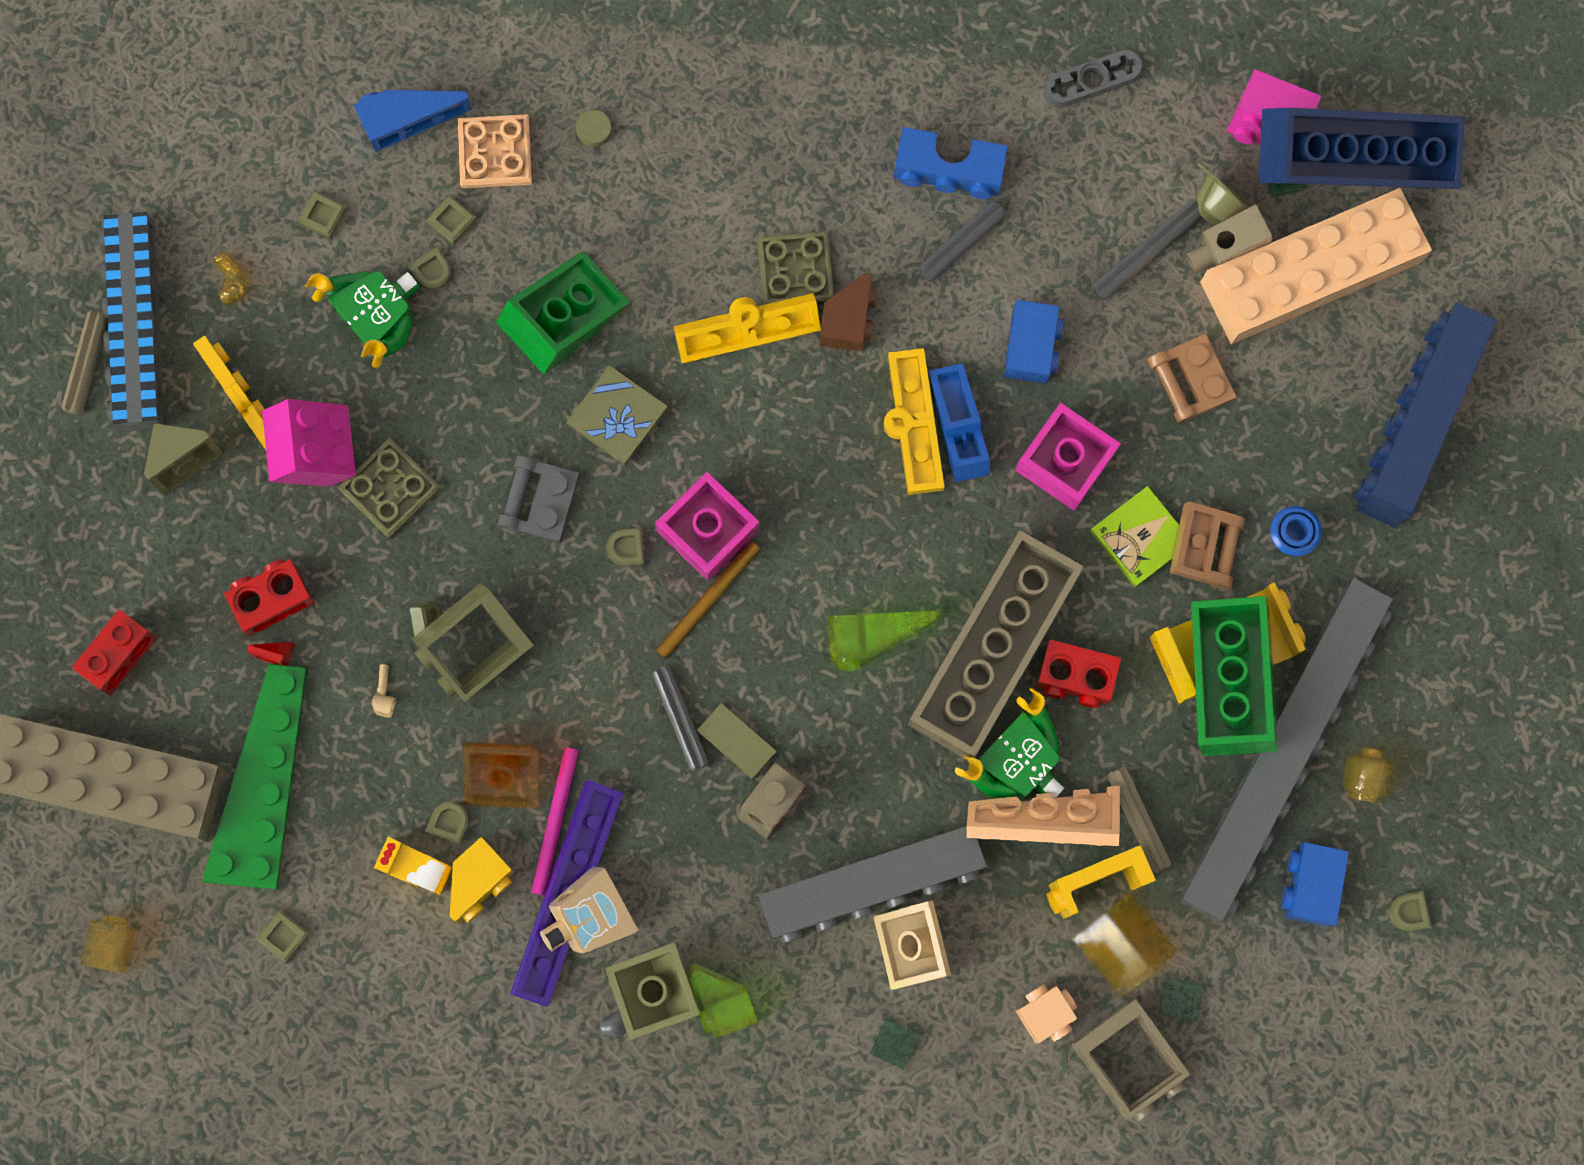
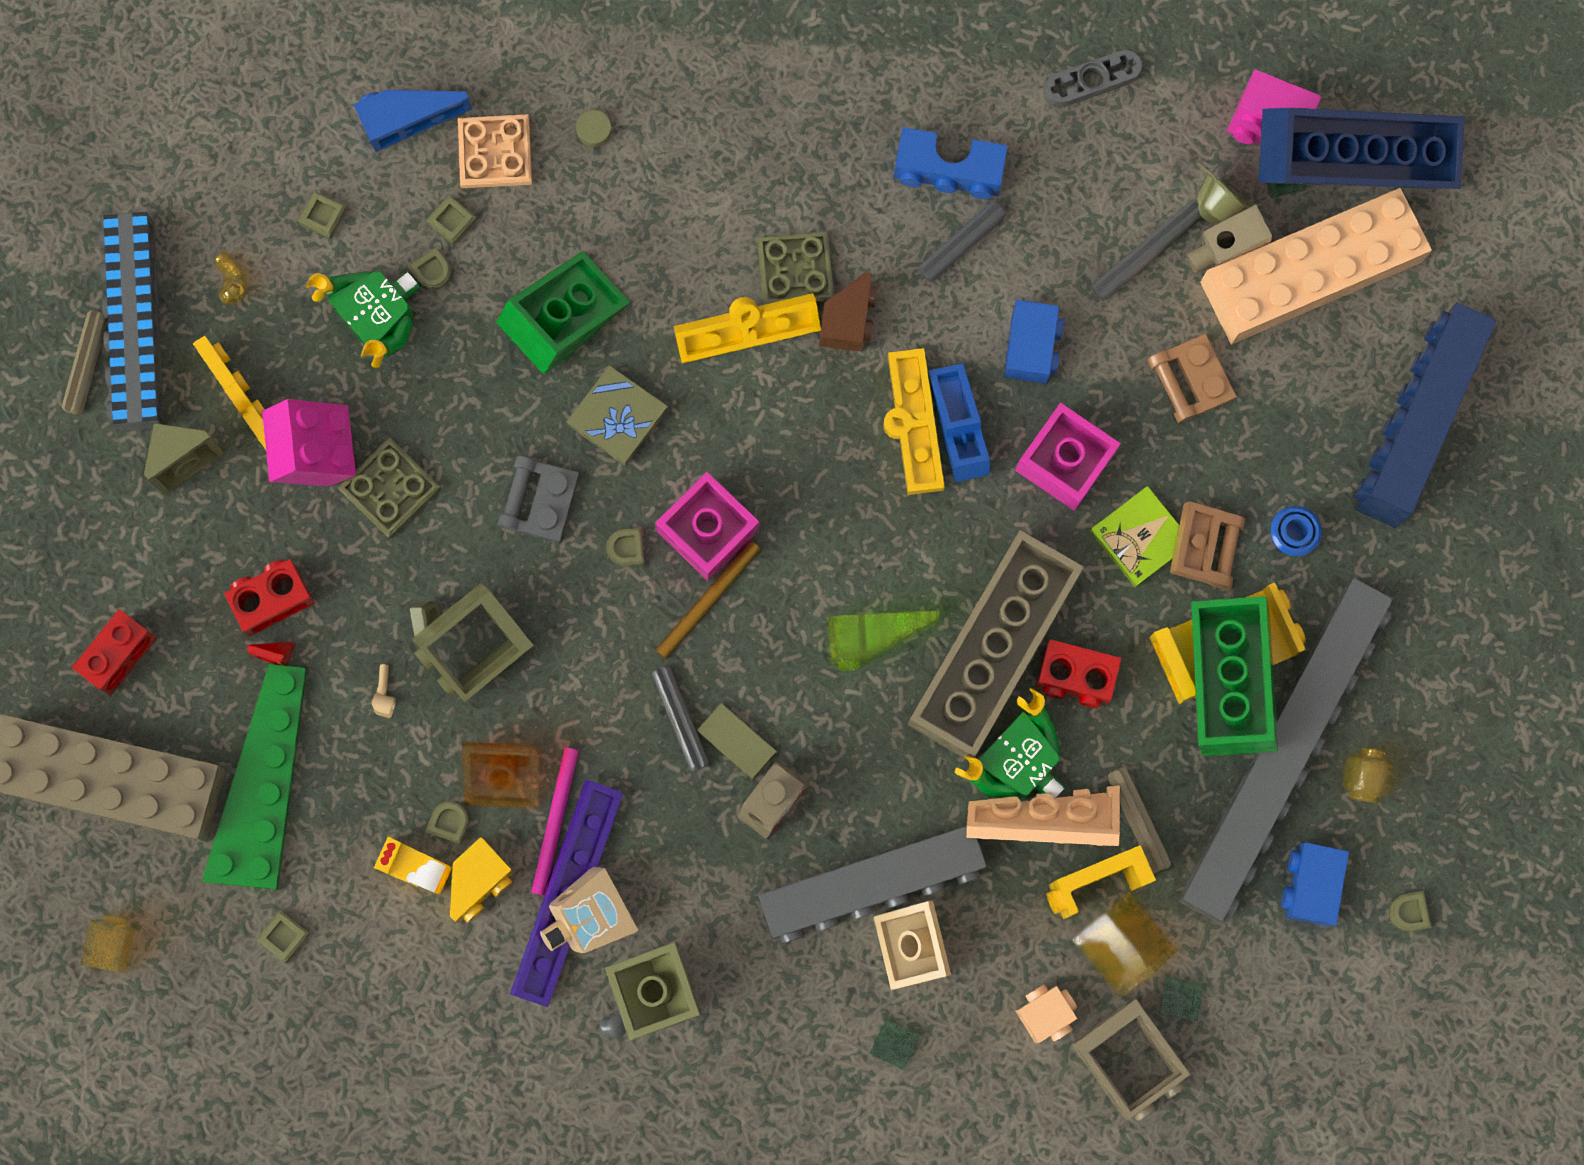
(724, 1002): clear neon green slope -> none

